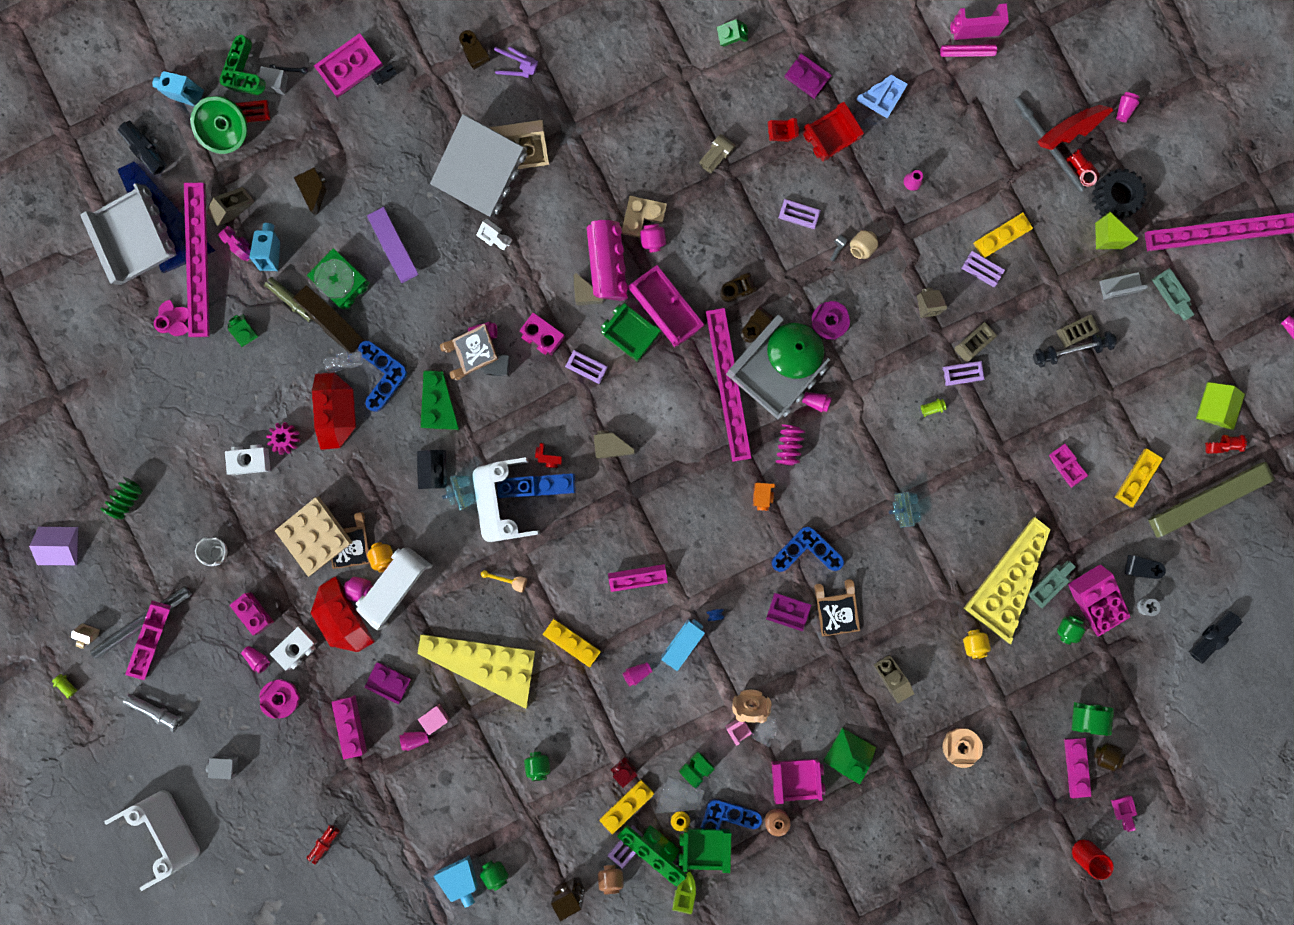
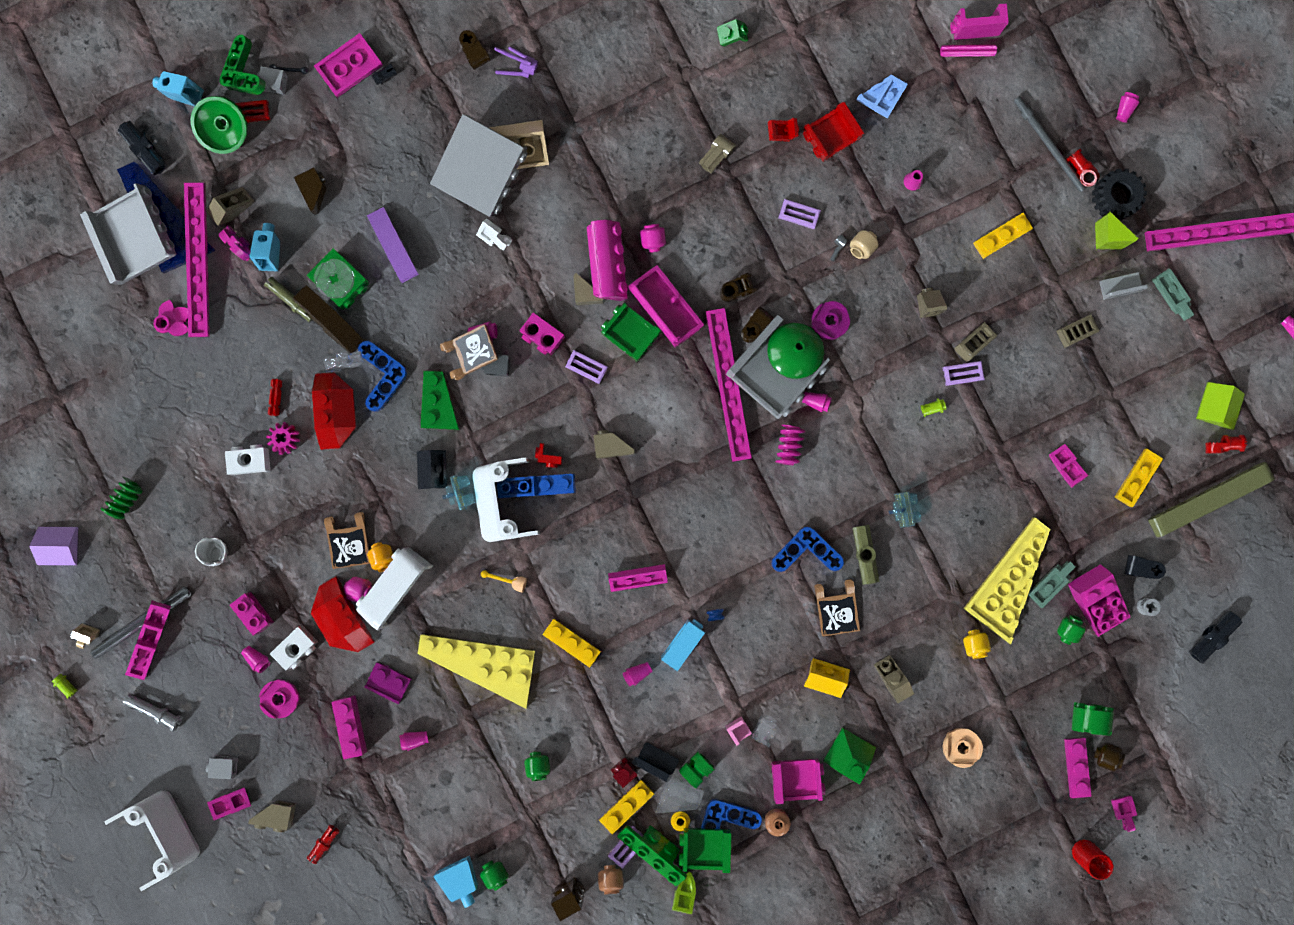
(229, 803): none -> dark pink slope
(241, 330): green bracket -> none
(275, 397): none -> red axle
(276, 816): none -> dark tan slope
(313, 536): tan plate -> none
(434, 719): bright pink panel -> none
(640, 210): tan plate -> none
(656, 762): none -> black panel
(758, 713): light nougat plate -> none
(763, 496): orange brick -> none
(788, 612): magenta plate -> none
(807, 76): magenta plate -> none
(827, 678): none -> yellow panel
(867, 567): none -> olive piece
(999, 270): lavender tile -> none
(1080, 123): red slope -> none
(1108, 340): black axle -> none

